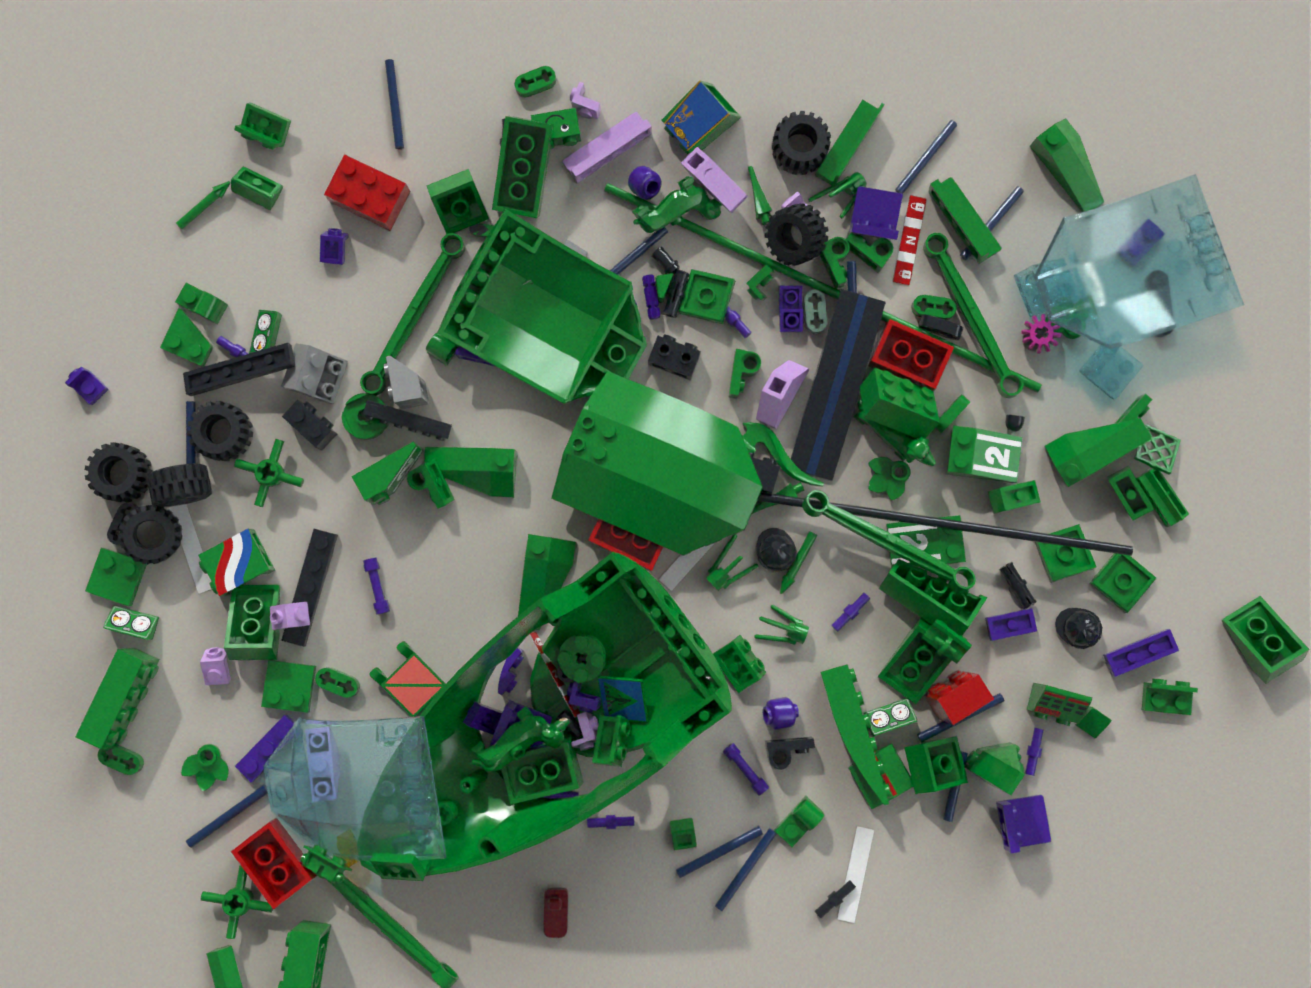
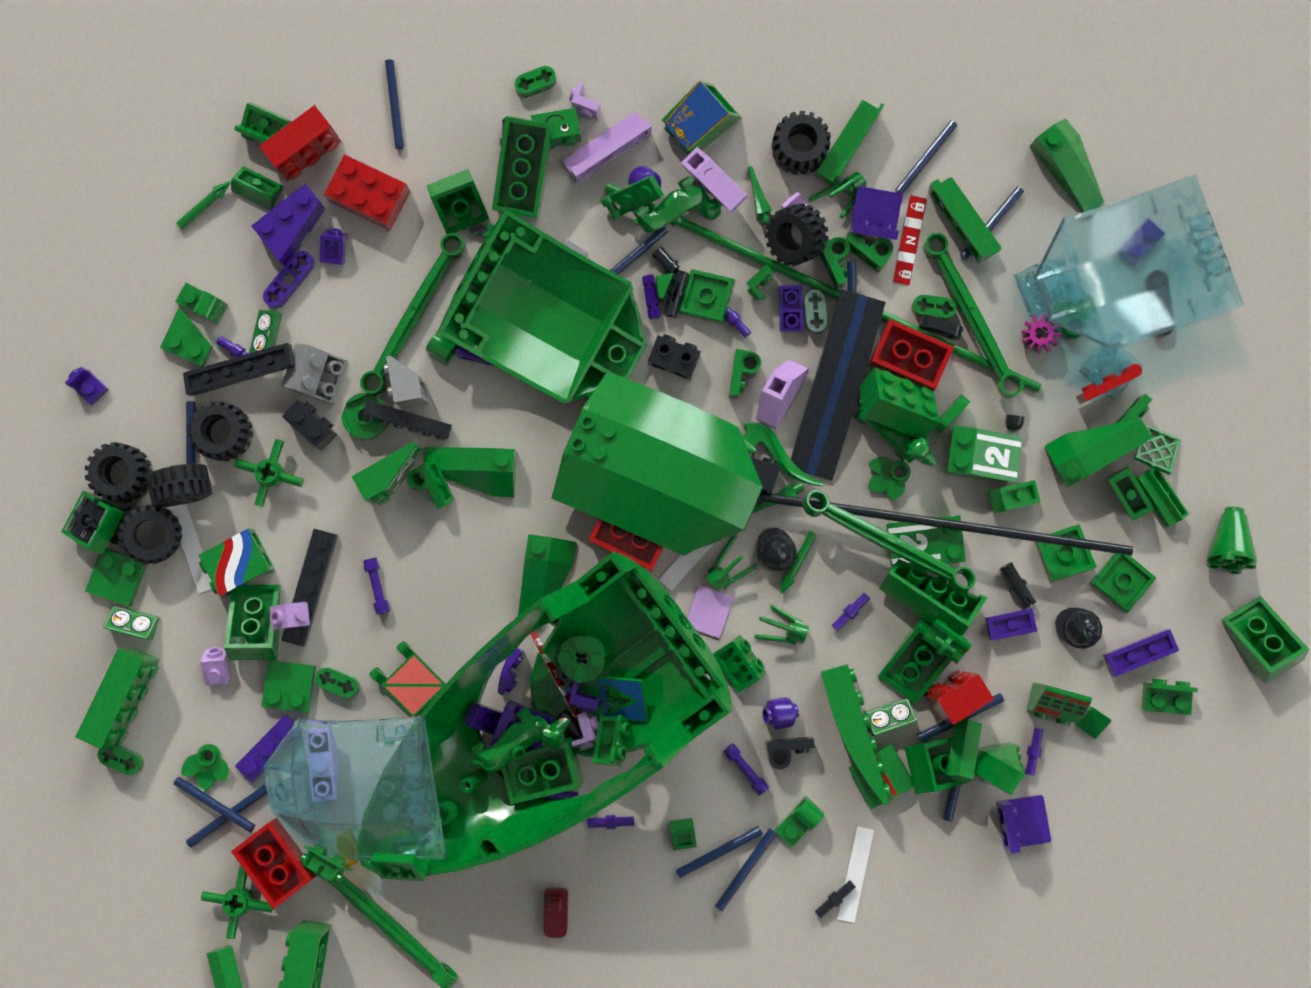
(92, 522): none -> piece
(214, 804): none -> dark blue bar
(272, 288): none -> dark purple beam
(289, 223): none -> dark purple wedge
(300, 143): none -> red brick
(632, 197): none -> green plate
(709, 611): none -> lavender window
(964, 750): none -> green piece
(1109, 383): none -> red plate
(1232, 543): none -> green cone

